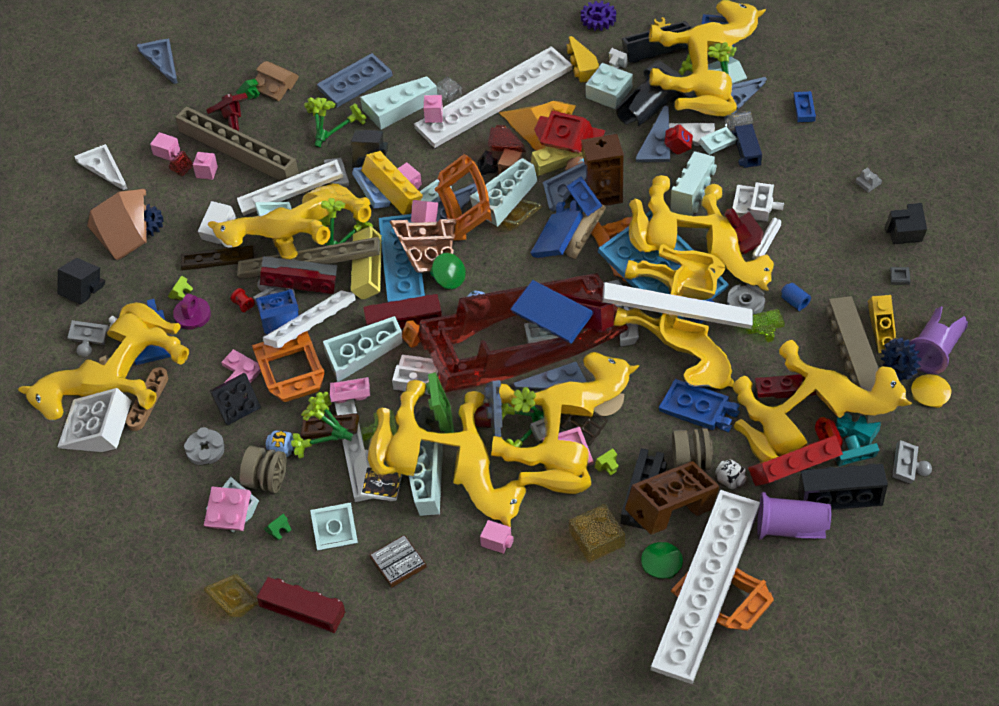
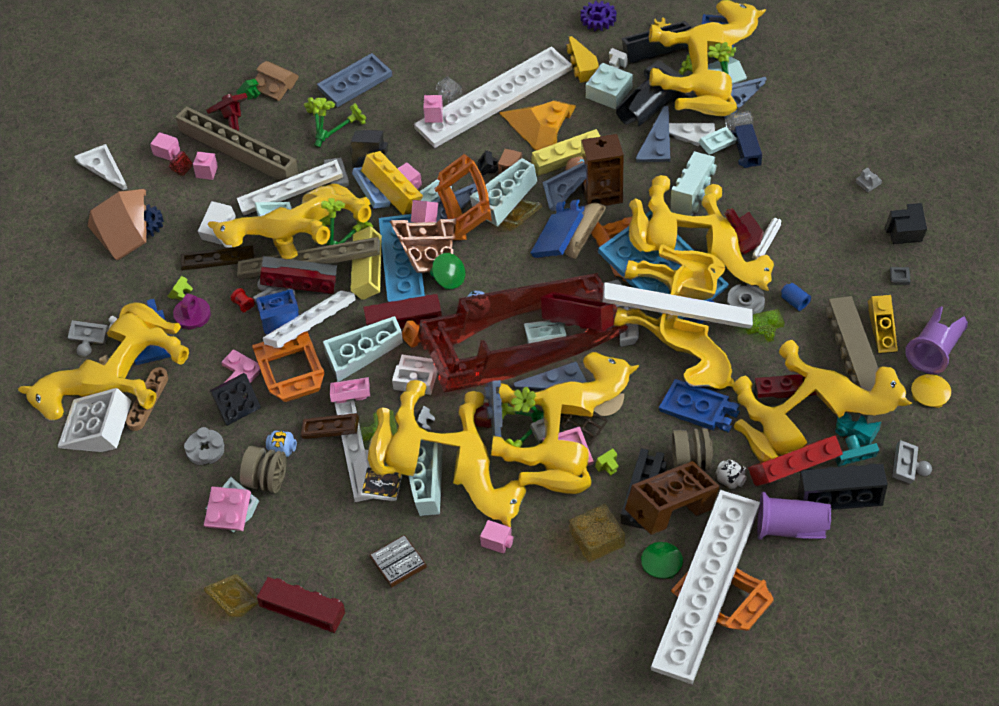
(78, 279): black plate -> none
(160, 55): sand blue wing -> none
(279, 523): green tile -> none
(318, 407): lime plant -> none
(334, 525): light aqua slope -> none
(397, 102): light aqua wedge -> none
(439, 404): bright green plate -> none
(503, 138): clear red slope -> none
(552, 311): blue tile -> none
(565, 131): red piece -> none
(584, 196): blue plate -> none
(678, 139): red brick -> none
(755, 200): white plate -> none
(804, 106): blue plate -> none
(830, 427): red beam -> none
(901, 358): dark blue gear -> none

